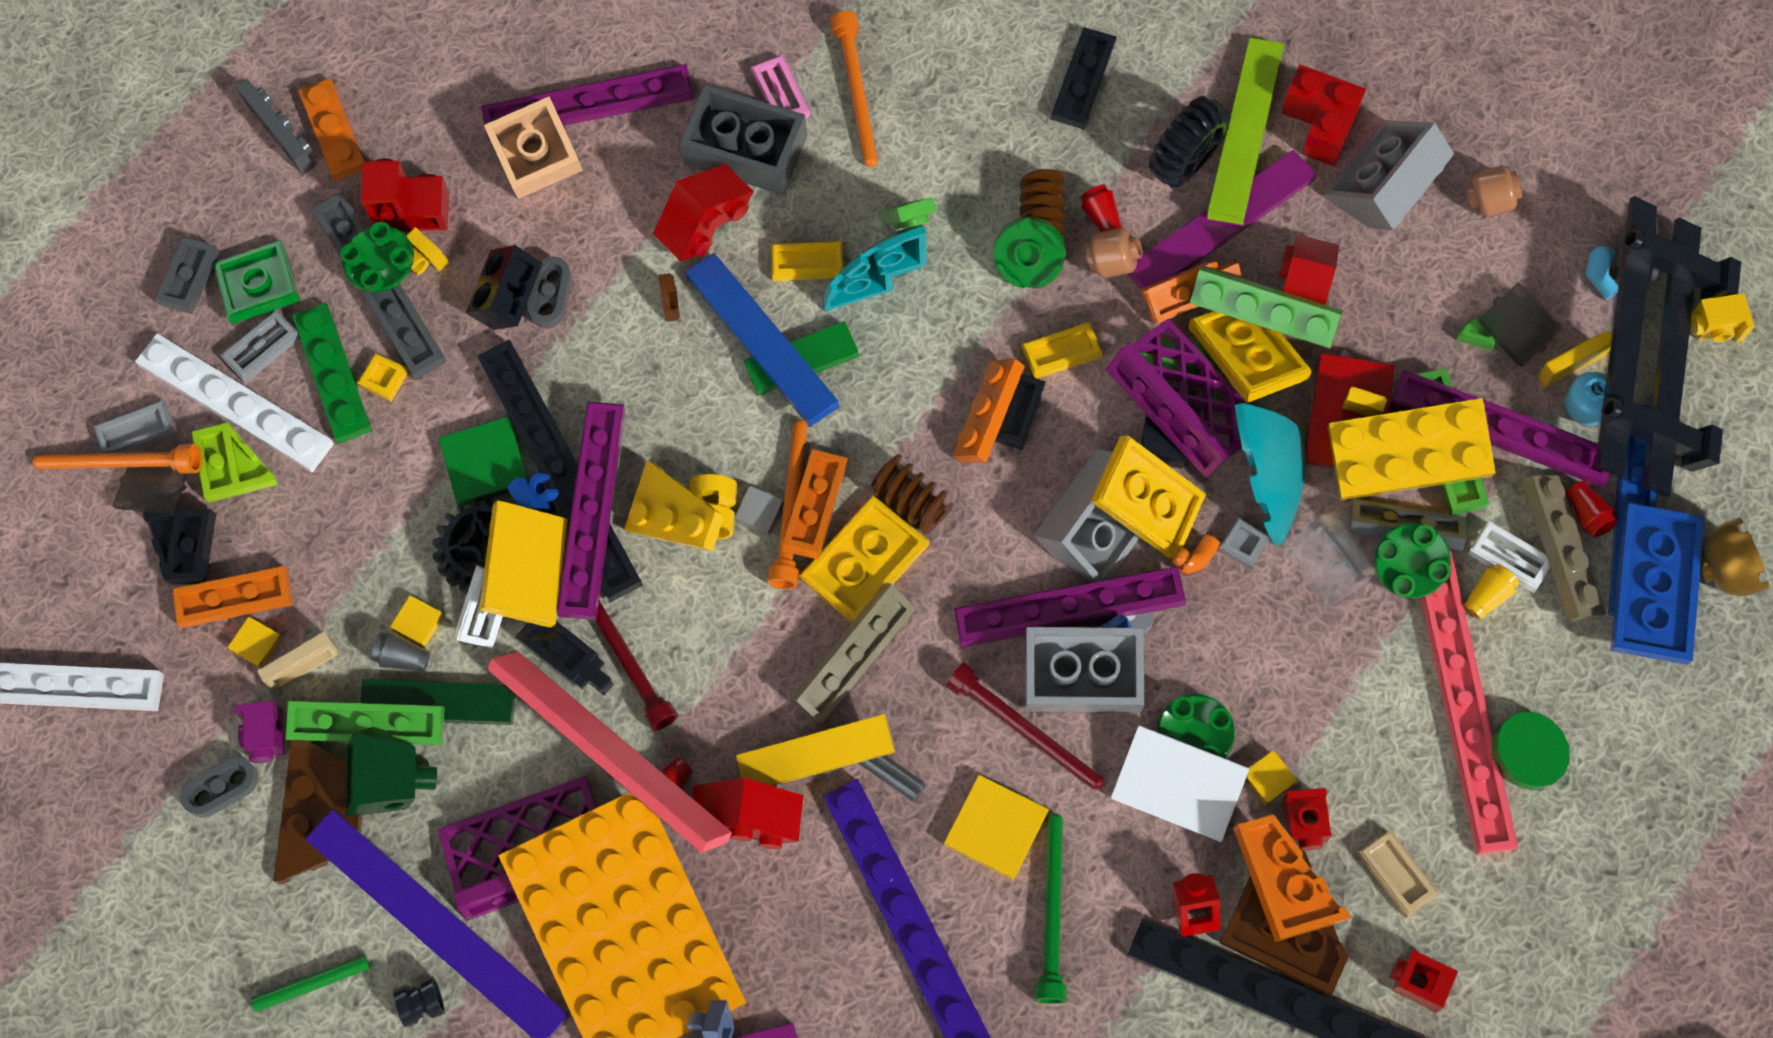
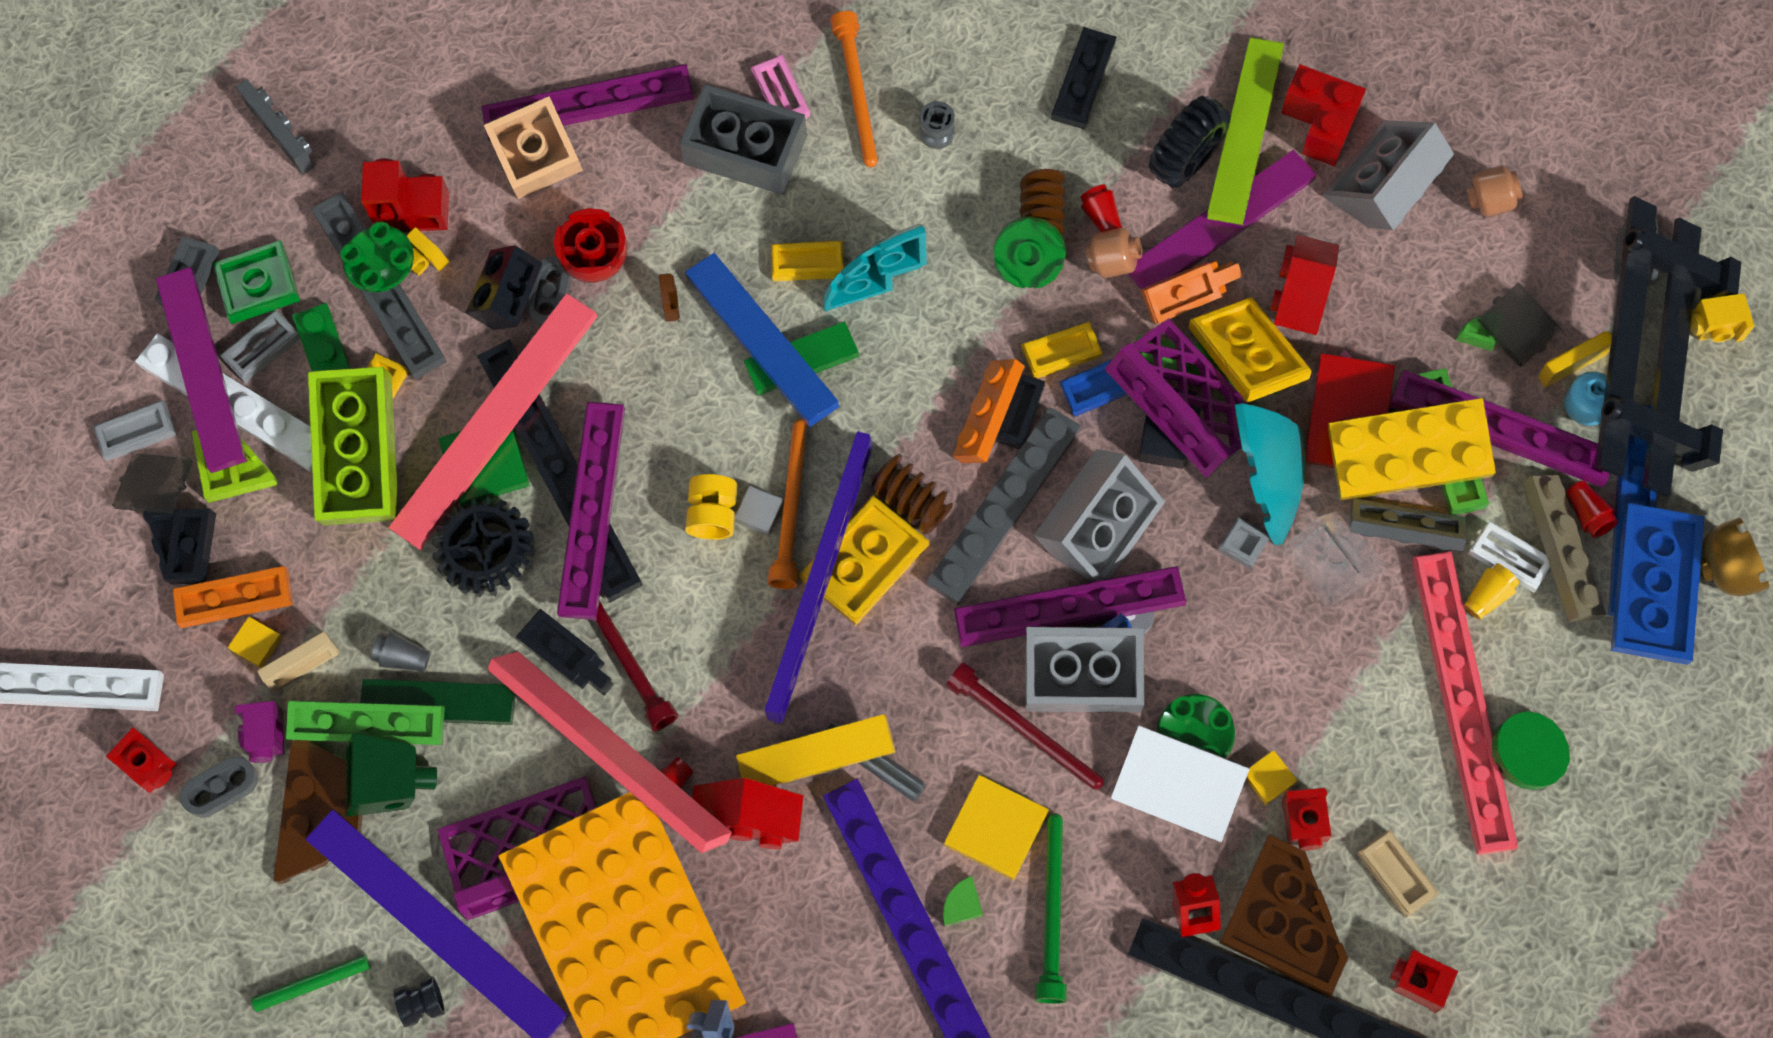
(132, 750): none -> red brick
(183, 458): orange piece -> none
(201, 370): none -> magenta tile
(332, 129): orange plate -> none
(353, 446): none -> lime brick
(417, 621): yellow tile -> none
(467, 614): white tile -> none
(493, 422): none -> coral tile
(523, 564): yellow tile -> none
(531, 493): blue tile -> none
(591, 245): none -> red cylinder
(672, 512): yellow wing -> none
(698, 208): red brick -> none
(815, 504): orange plate -> none
(819, 578): none -> dark purple tile
(853, 653): dark tan plate -> none
(909, 213): bright green plate -> none
(933, 132): none -> dark grey wheel
(962, 903): none -> bright green tile
(1003, 506): none -> dark grey plate
(1091, 389): none -> blue tile
(1148, 497): yellow tile -> none
(1199, 558): orange arm -> none
(1266, 306): bright green plate -> none
(1286, 886): orange wing -> none
(1364, 402): yellow tile -> none
(1412, 560): green dish -> none
(1598, 271): medium azure arm -> none

